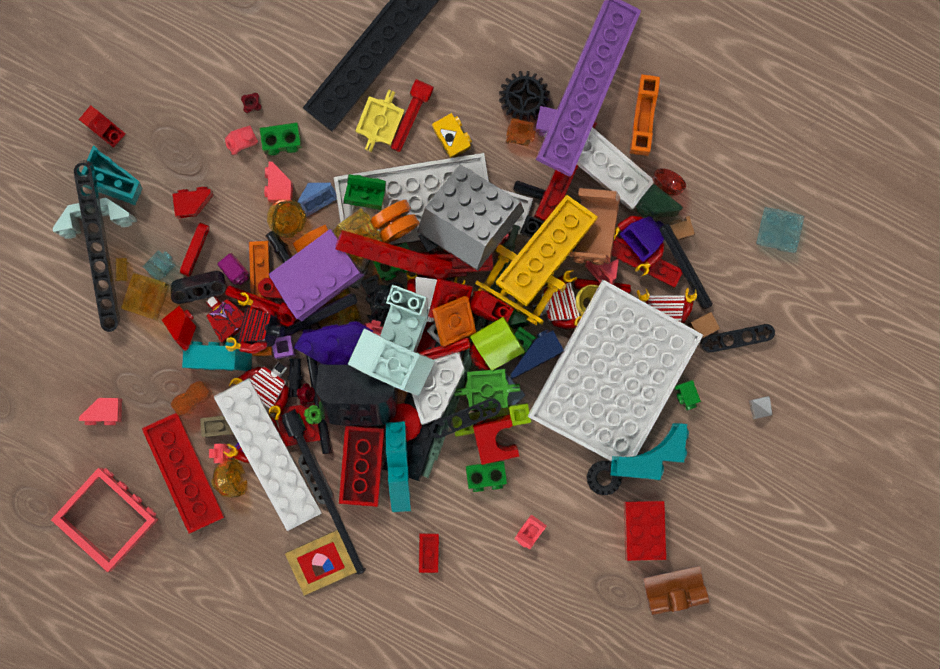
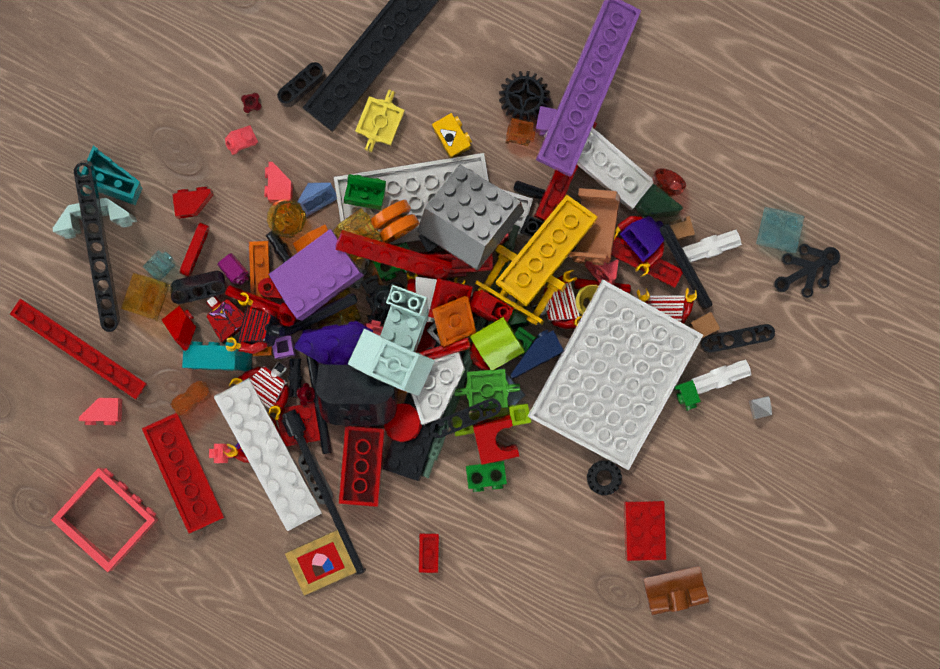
(78, 349): none -> red plate
(102, 126): red slope -> none
(121, 269): clear yellow pin -> none
(214, 426): dark tan plate -> none
(228, 479): clear yellow cylinder -> none
(281, 132): green brick -> none
(304, 75): none -> black beam
(308, 415): bright green plate -> none
(398, 467): teal arch -> none
(420, 94): red axle -> none
(530, 532): coral bracket -> none
(644, 115): orange arch -> none
(649, 464): teal arch -> none
(712, 246): none -> white piece
(722, 376): none -> white piece
(809, 268): none -> black plant

